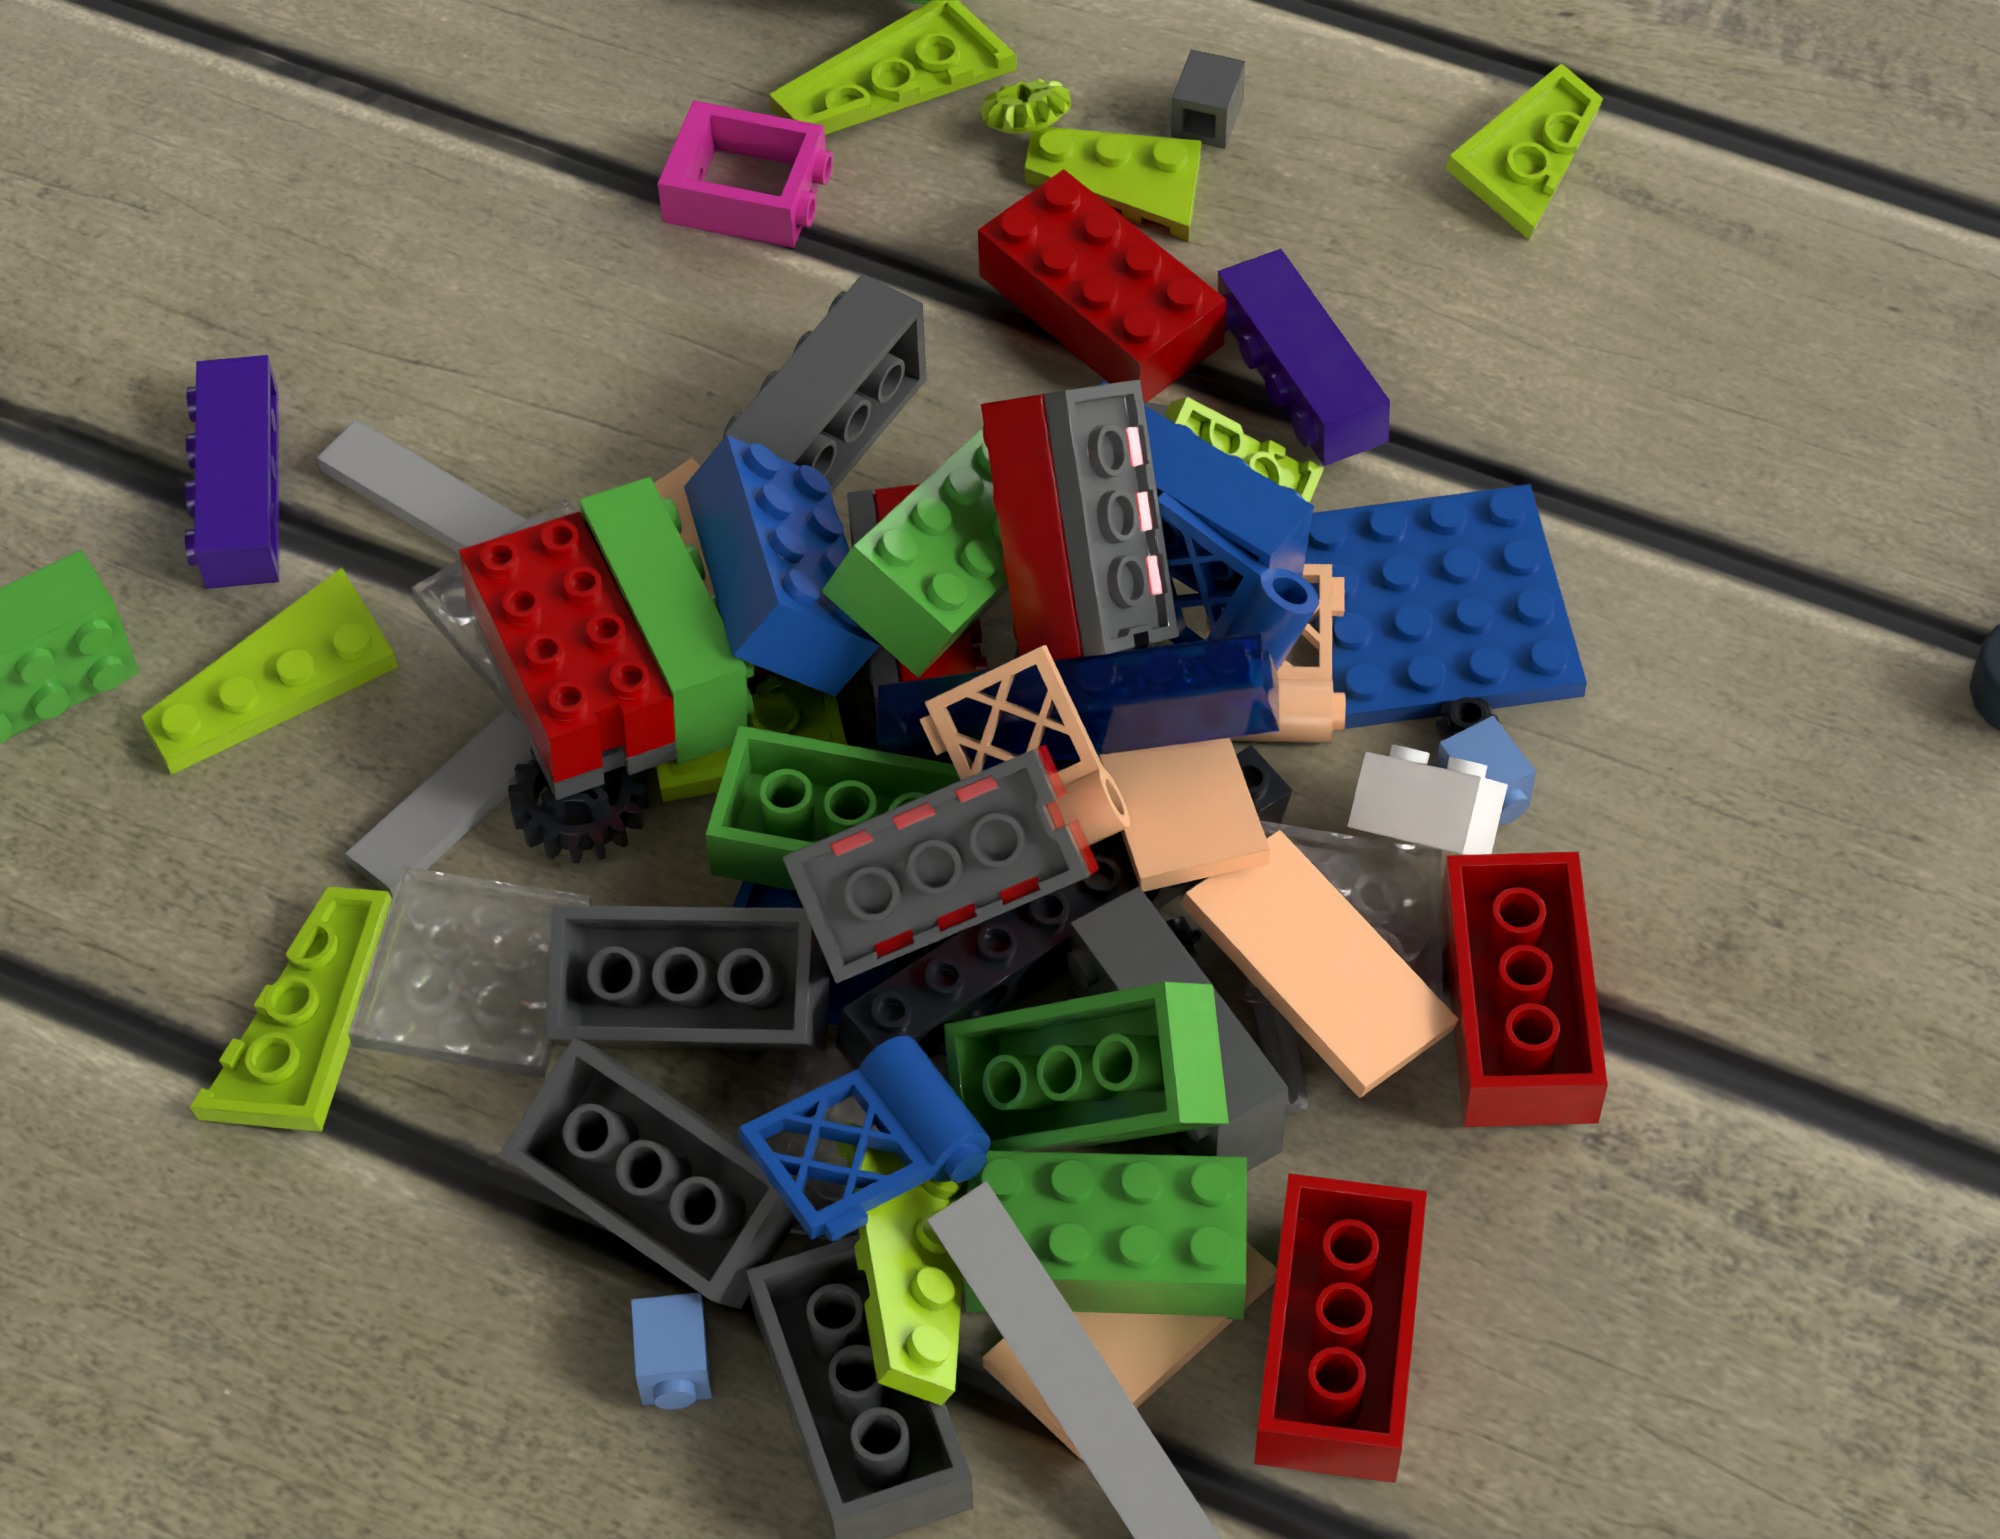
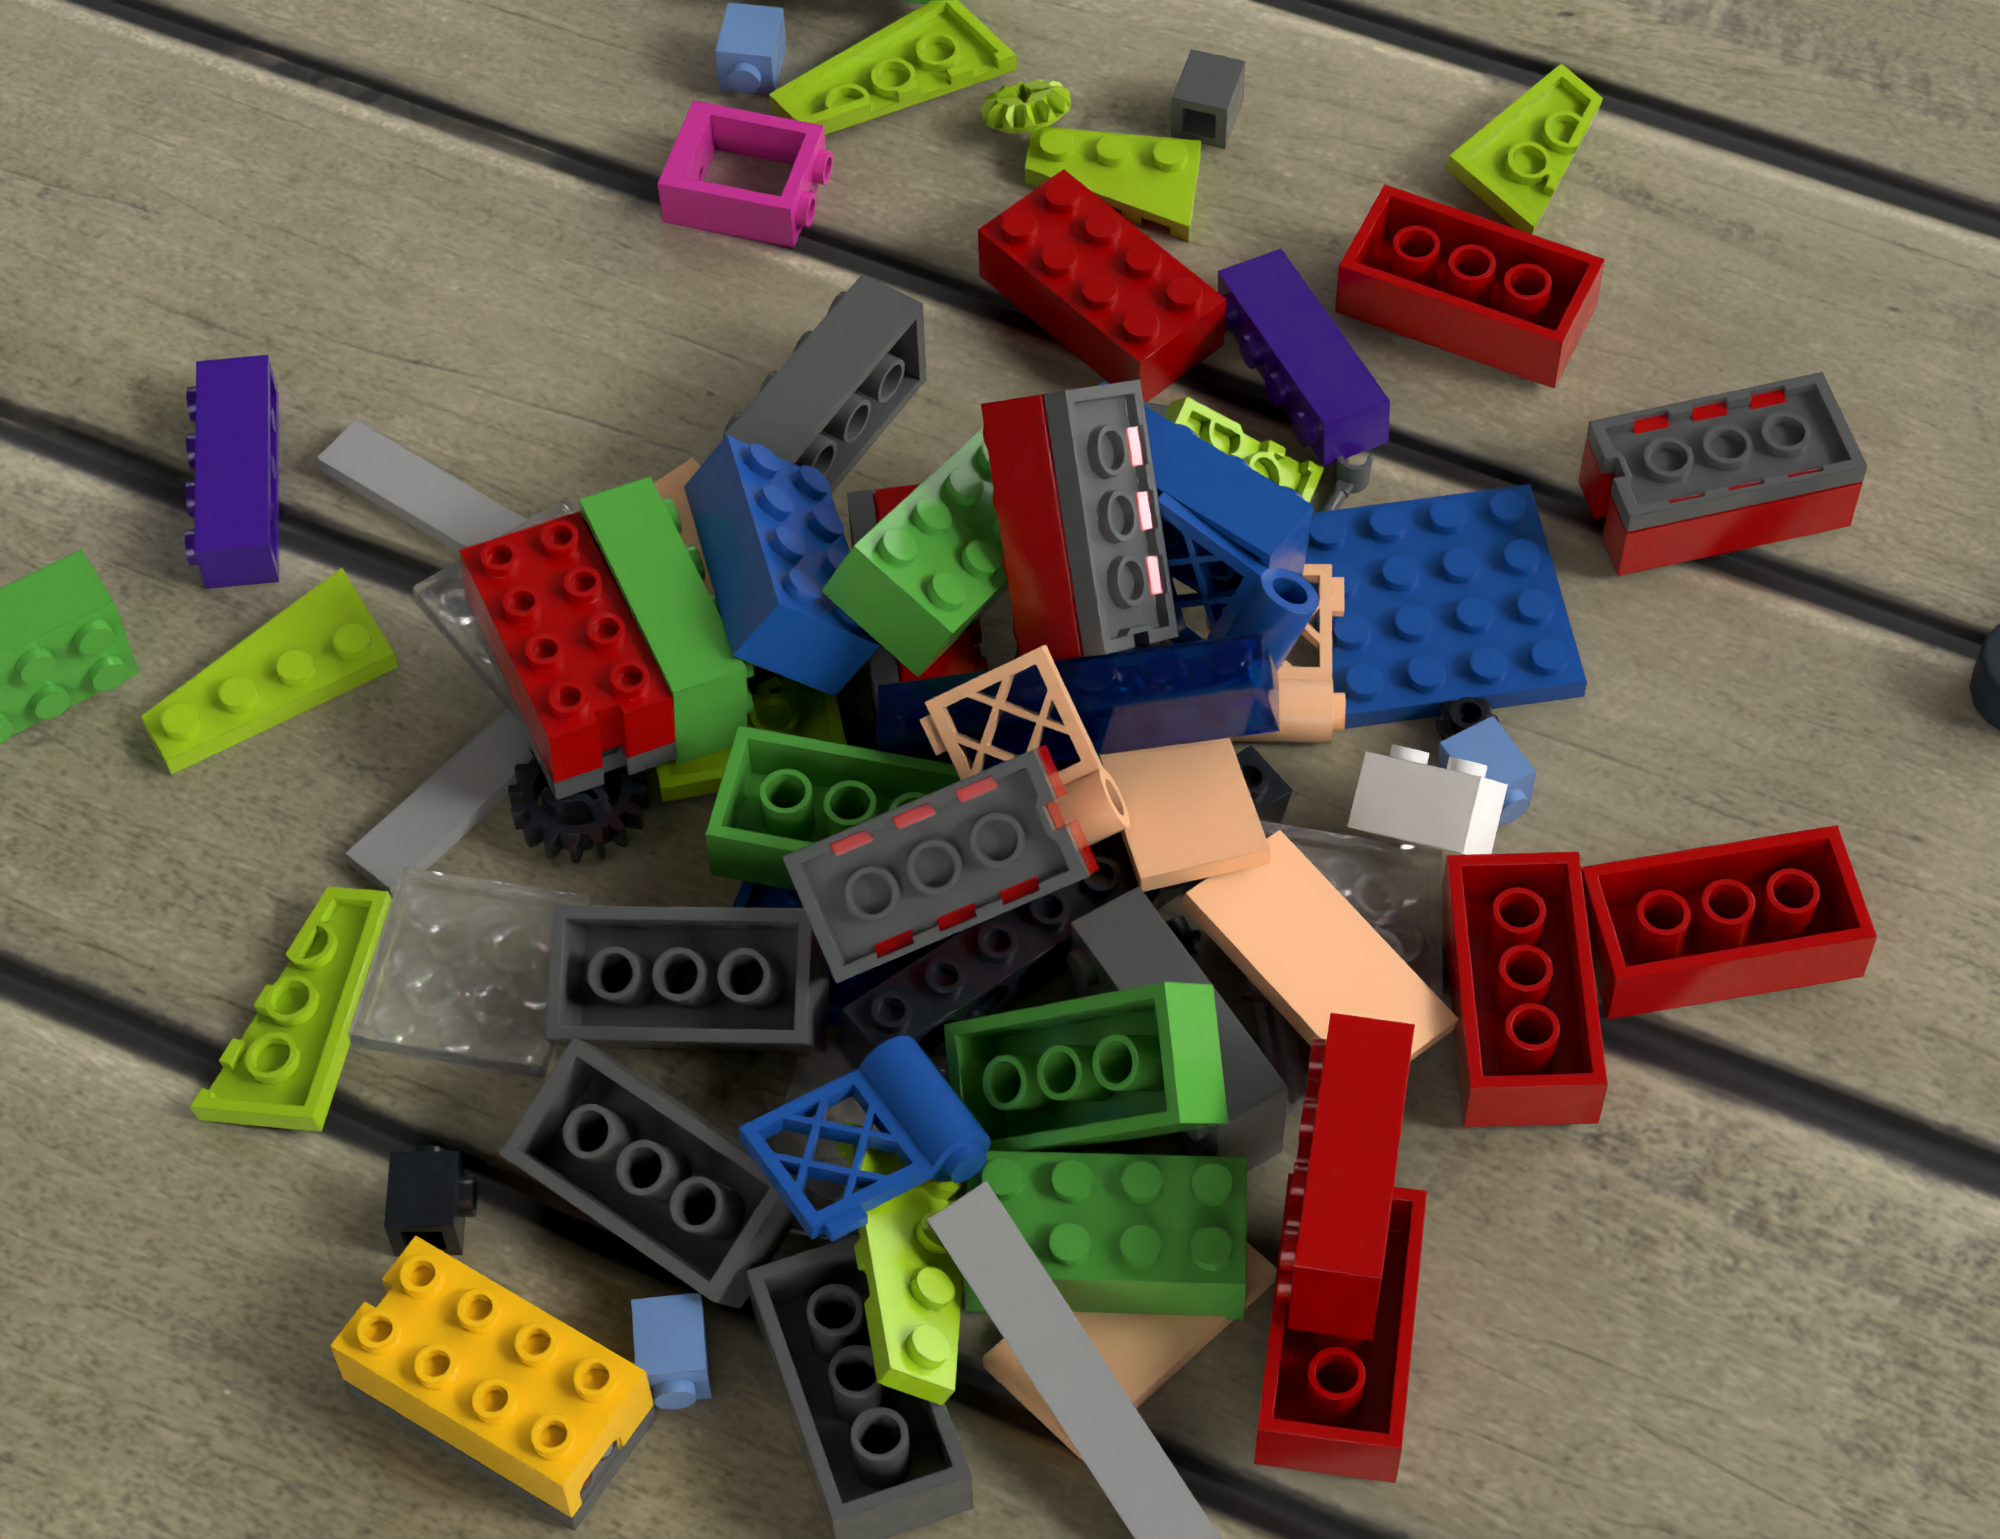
(428, 1199): none -> black brick
(495, 1382): none -> yellow piece
(751, 48): none -> medium blue brick
(1345, 1176): none -> red brick
(1347, 480): none -> dark grey hand
(1469, 285): none -> red brick
(1721, 473): none -> dark grey piece
(1726, 922): none -> red brick

